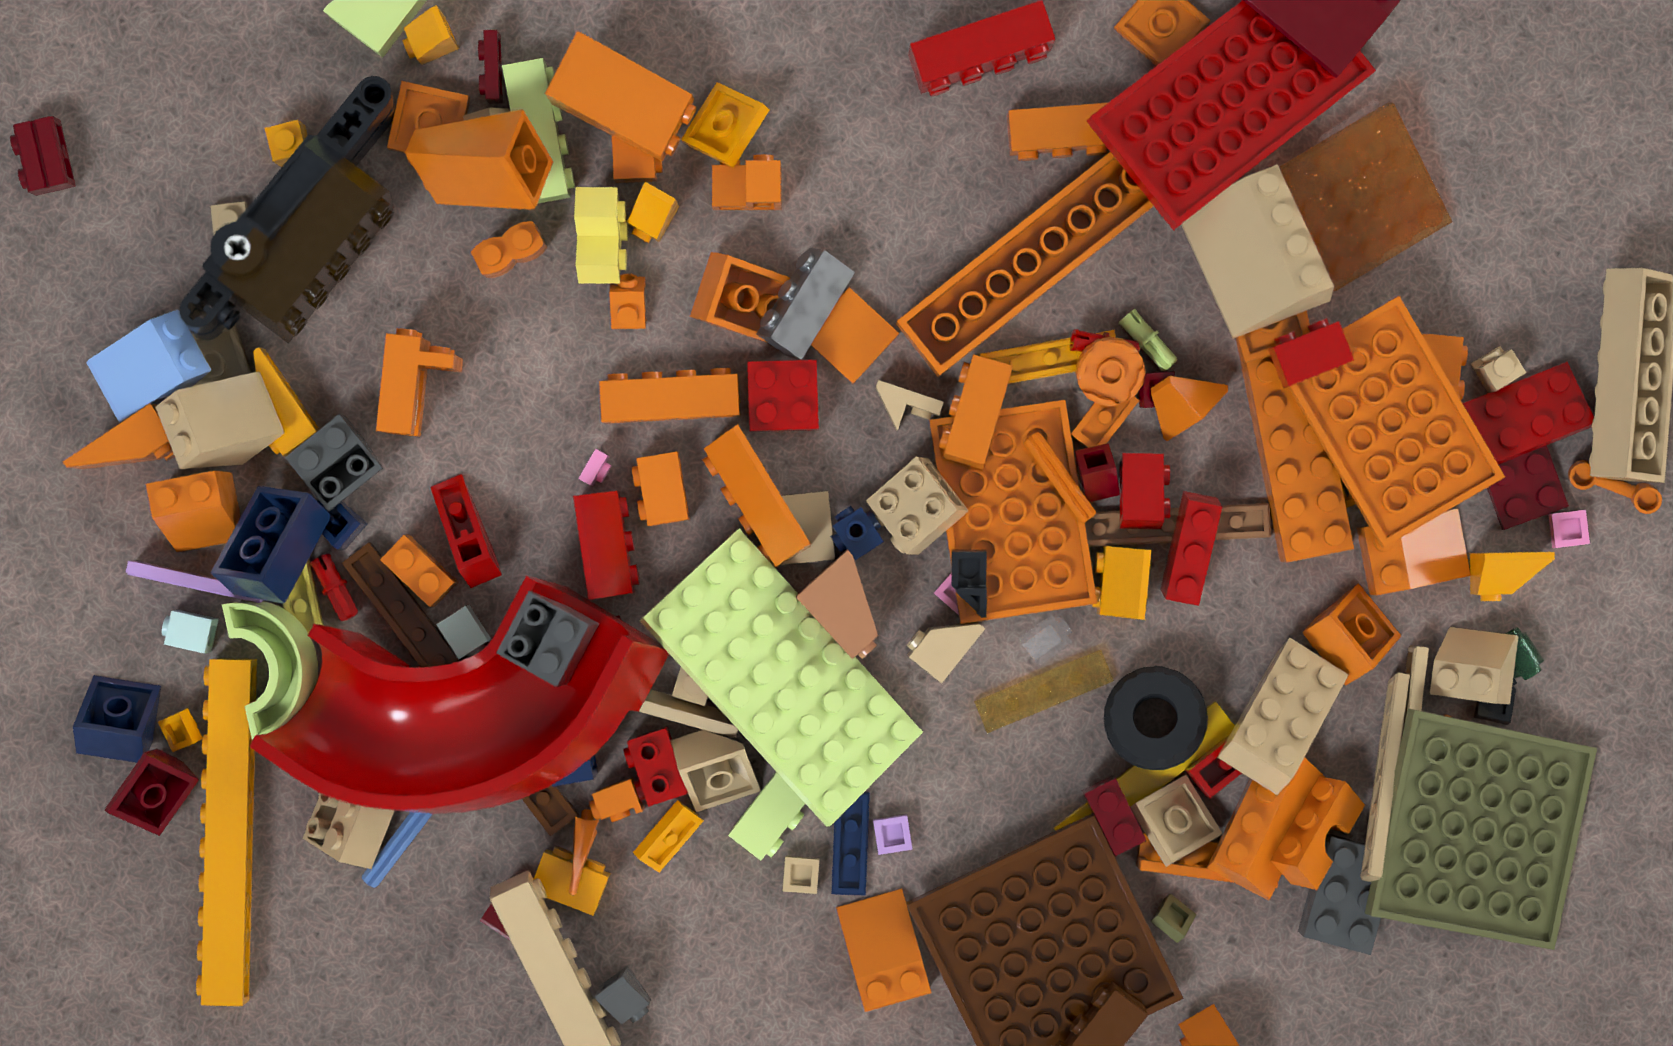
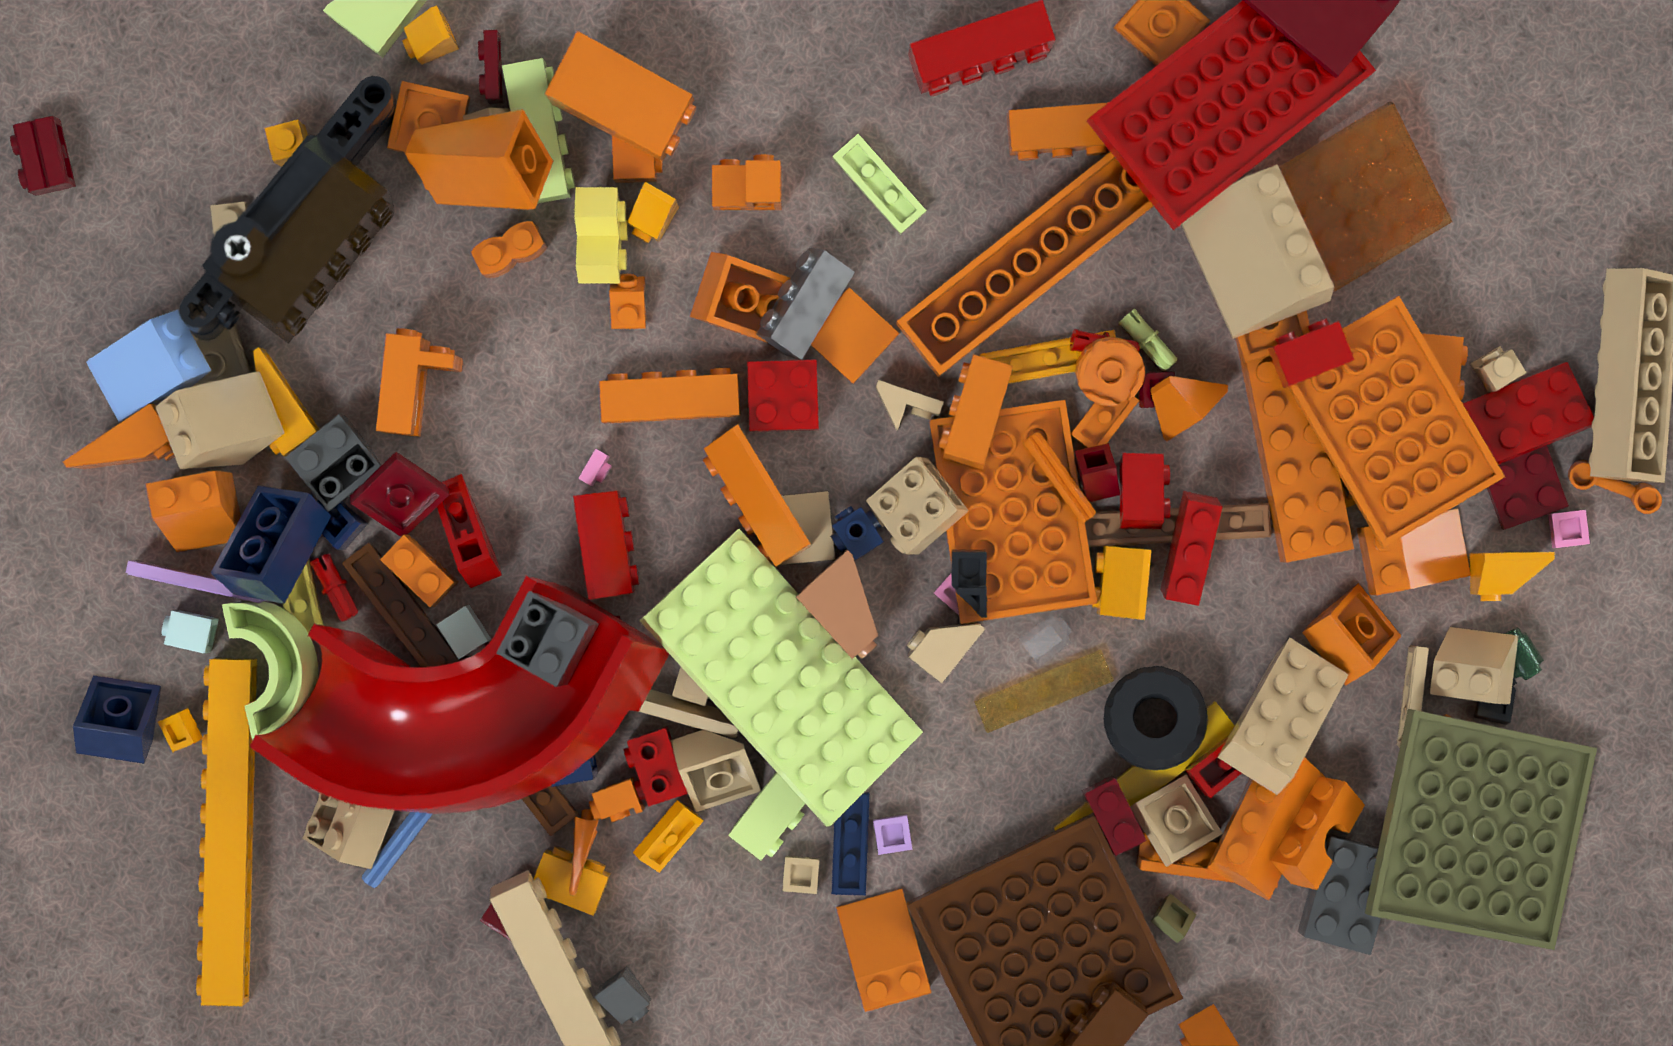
(153, 791): dark red slope -> none
(399, 495): none -> dark red plate
(661, 489): orange brick -> none
(725, 124): light orange plate -> none
(879, 184): none -> yellowish green plate
(1384, 777): tan tile -> none

